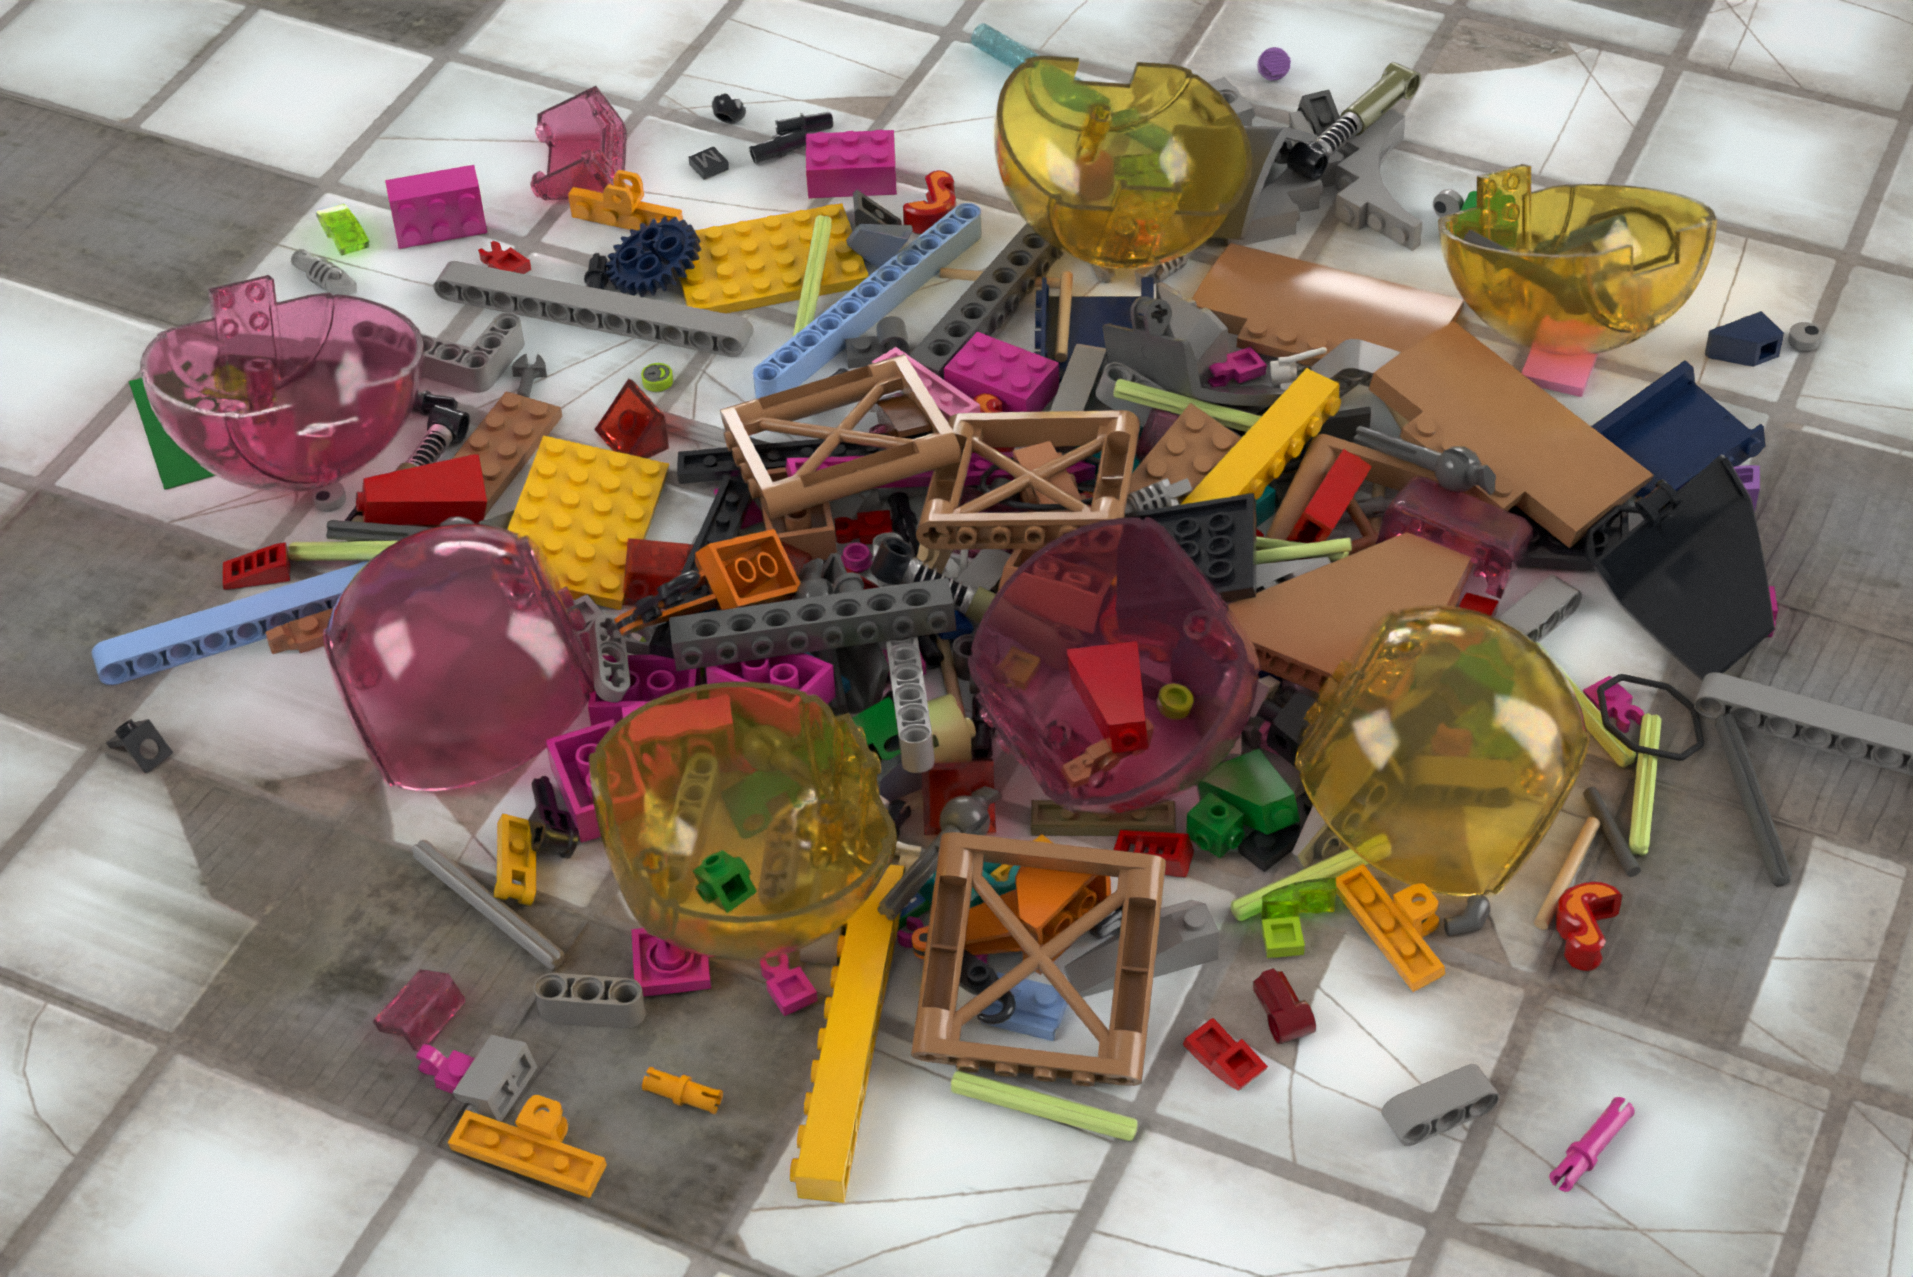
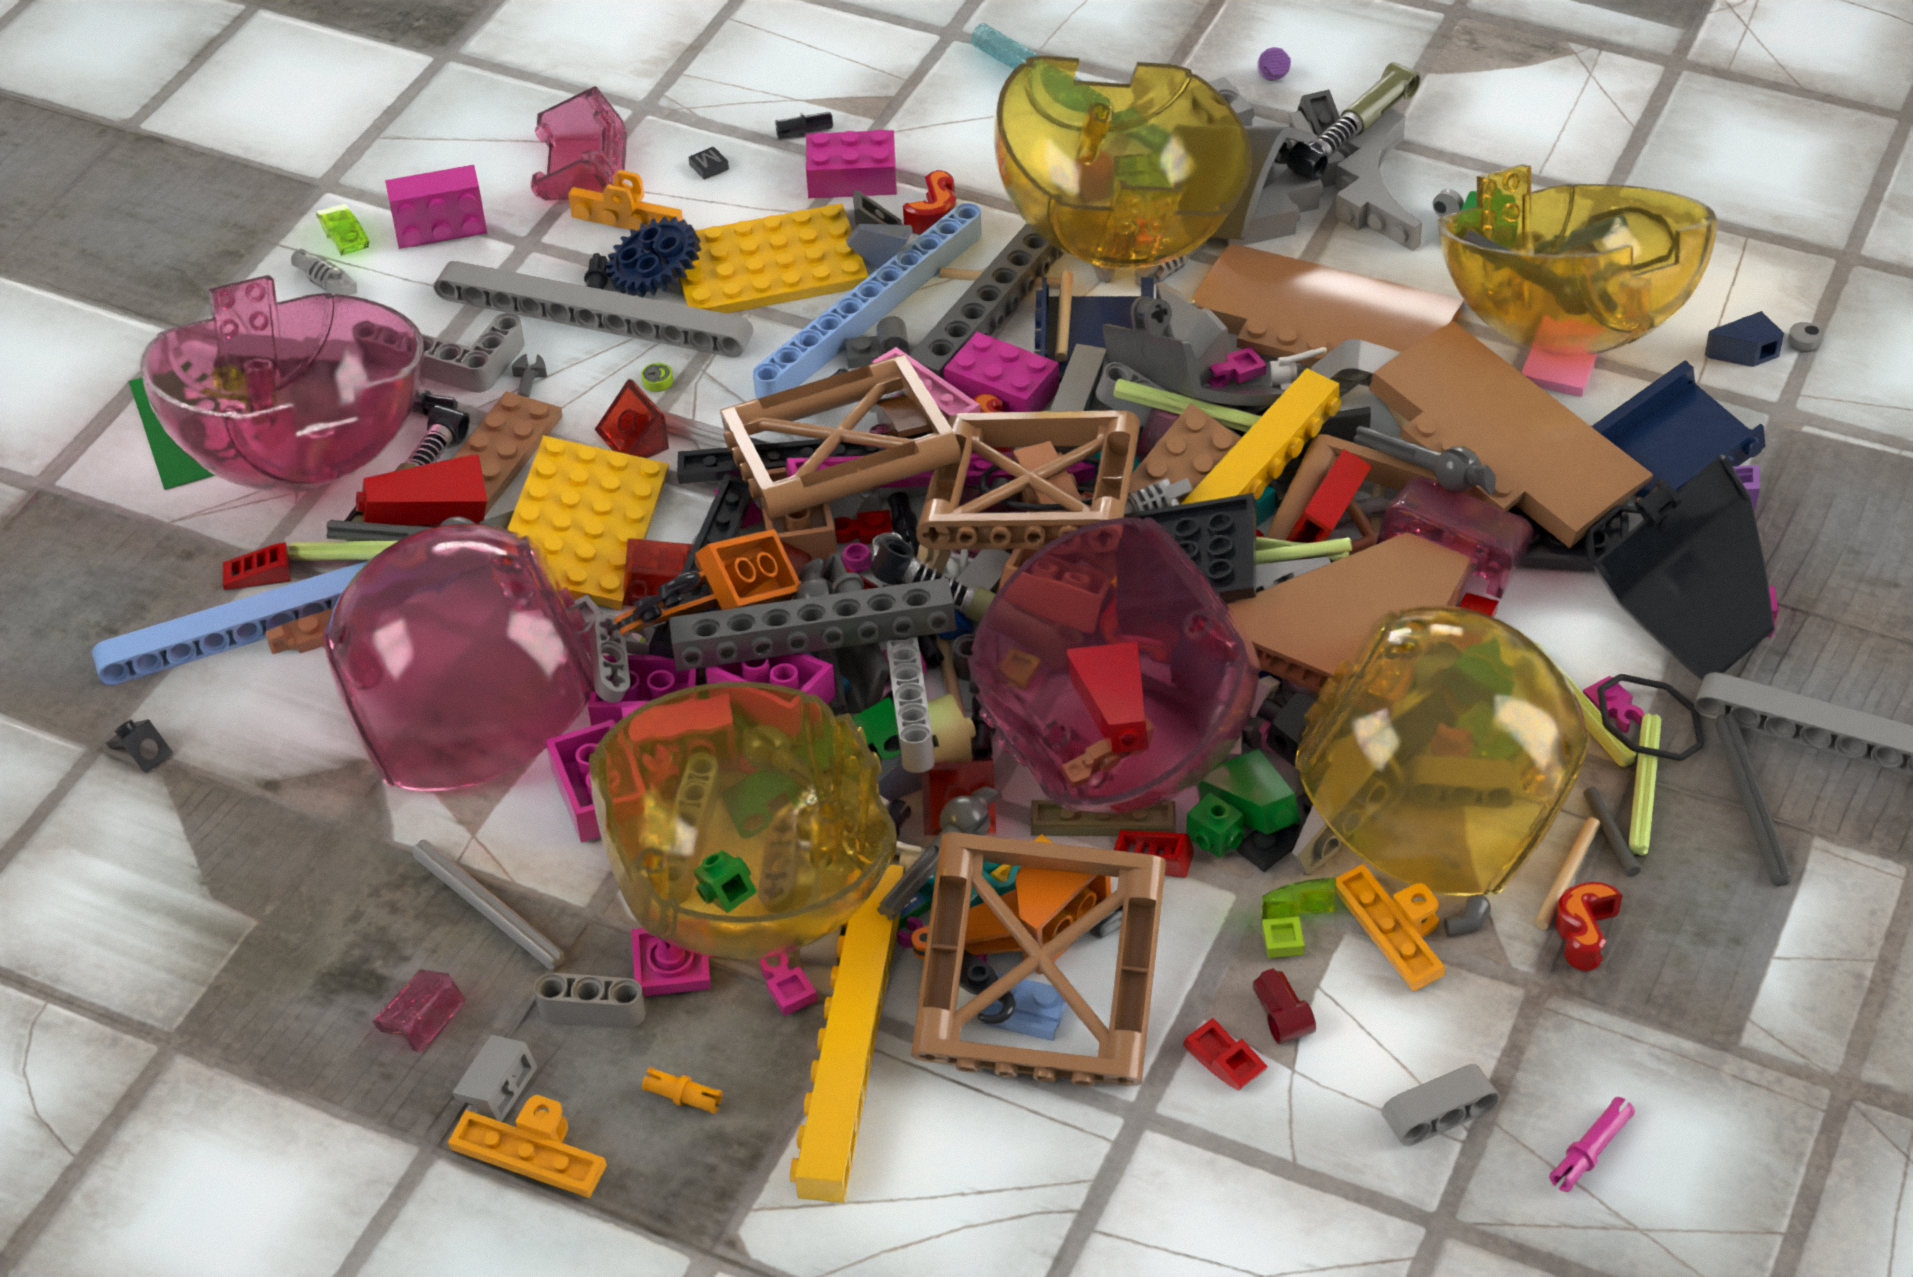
(329, 497): light grey tile -> none
(447, 1070): dark pink plate -> none
(505, 260): red plate -> none
(515, 860): yellow plate -> none
(549, 826): black connector -> none
(728, 109): black plate -> none
(778, 145): black pin -> none
(813, 272): yellowish green axle -> none
(1044, 1105): yellowish green axle -> none
(1174, 701): lime tile -> none
(1184, 940): light grey wedge -> none
(1329, 868): yellowish green axle -> none
(1543, 608): light grey beam -> none

